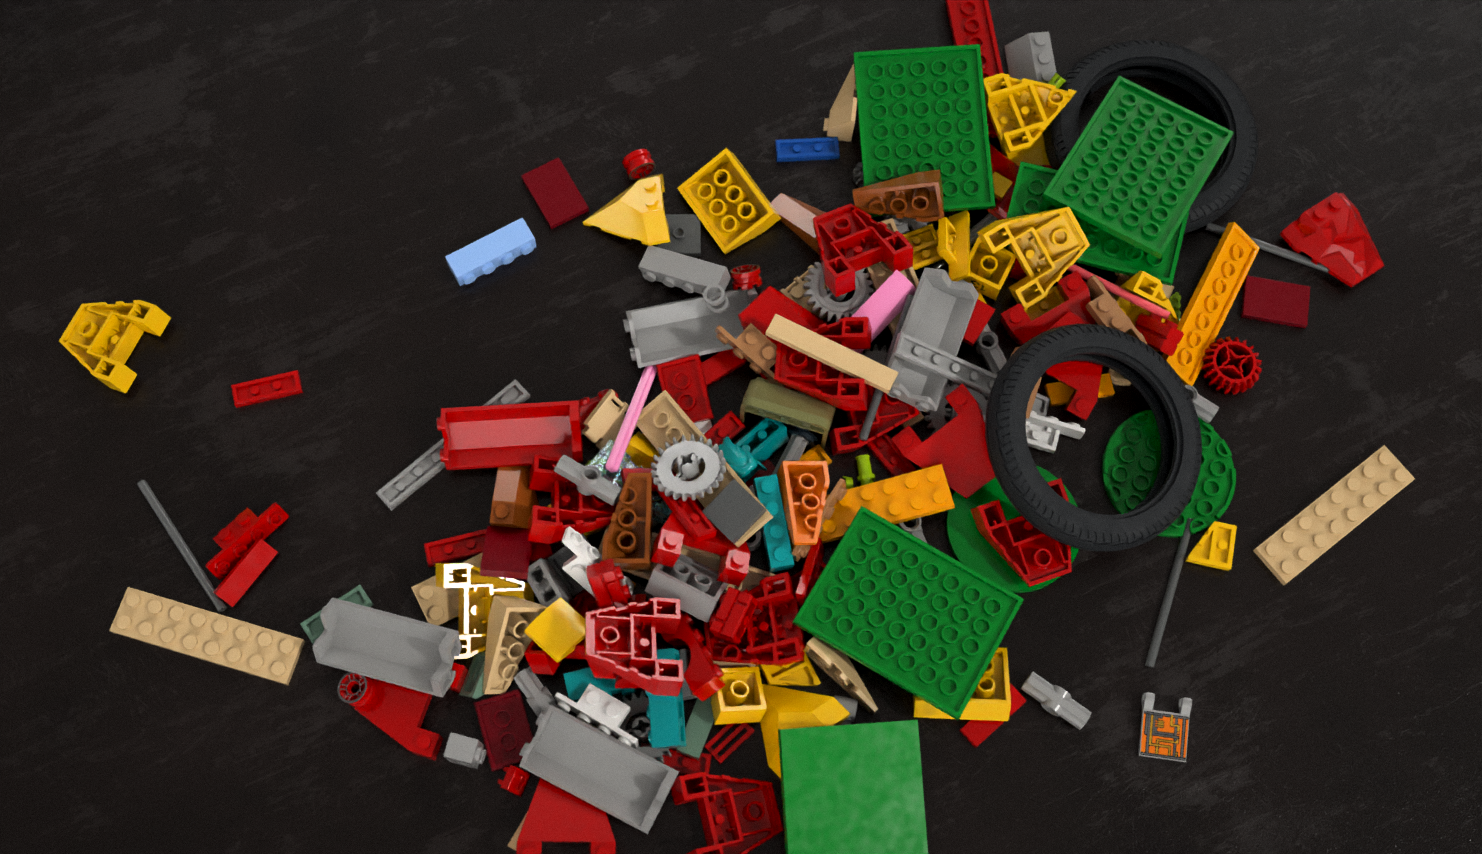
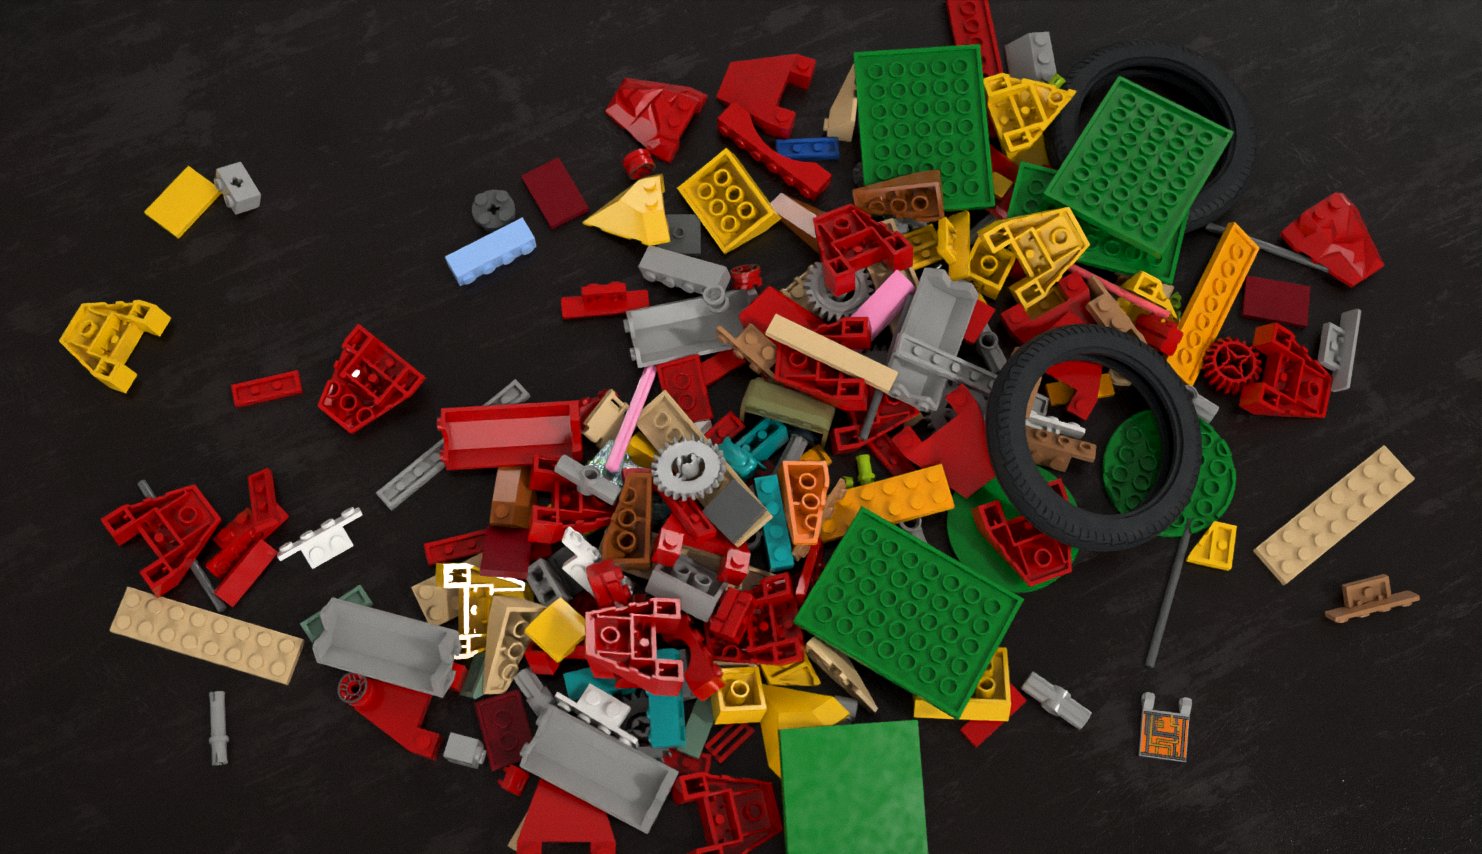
(174, 529): none -> red wedge
(183, 202): none -> yellow tile
(218, 728): none -> light grey pin
(237, 188): none -> light grey brick
(263, 499): none -> red tile
(324, 542): none -> white bracket
(367, 381): none -> red wedge
(489, 199): none -> dark grey plate
(603, 300): none -> red bracket
(655, 113): none -> red wedge
(760, 85): none -> red wedge
(805, 176): none -> red arch
(1056, 450): none -> medium nougat bracket
(1291, 380): none -> red wedge
(1339, 348): none -> light grey bracket
(1369, 596): none -> medium nougat bracket

